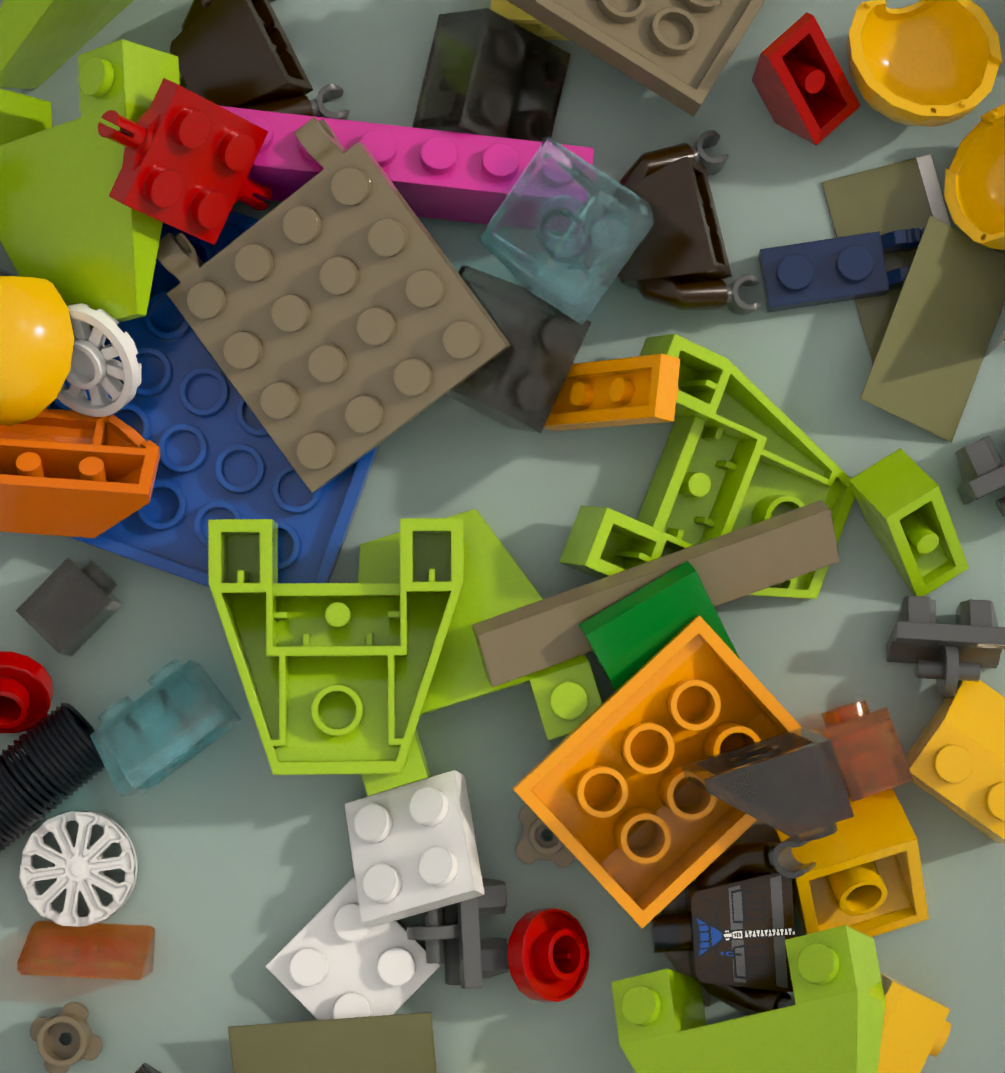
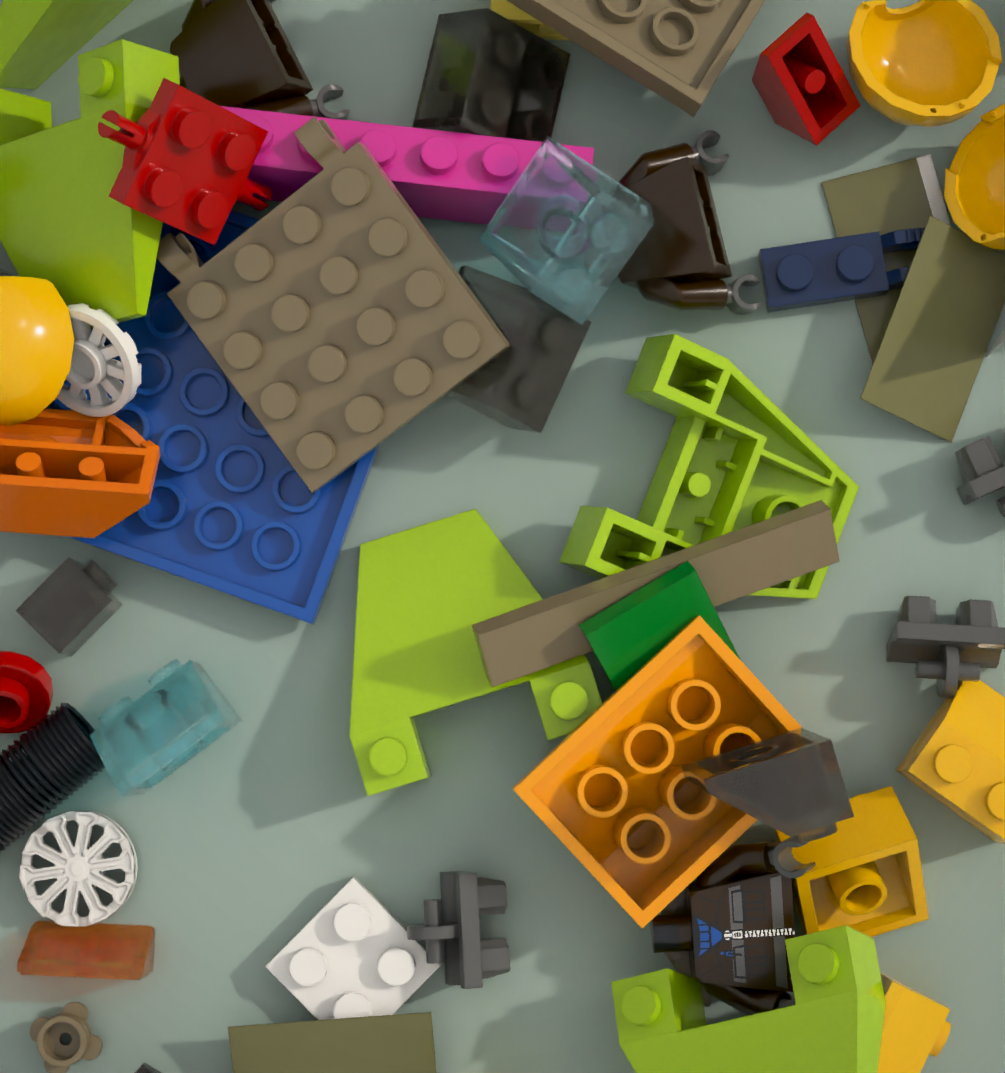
(335, 665): lime wedge -> none
(414, 849): white plate -> none
(534, 848): dark tan plate -> none
(548, 955): red plate -> none
(617, 393): light orange plate -> none
(865, 749): clear orange brick -> none
(910, 522): lime slope -> none

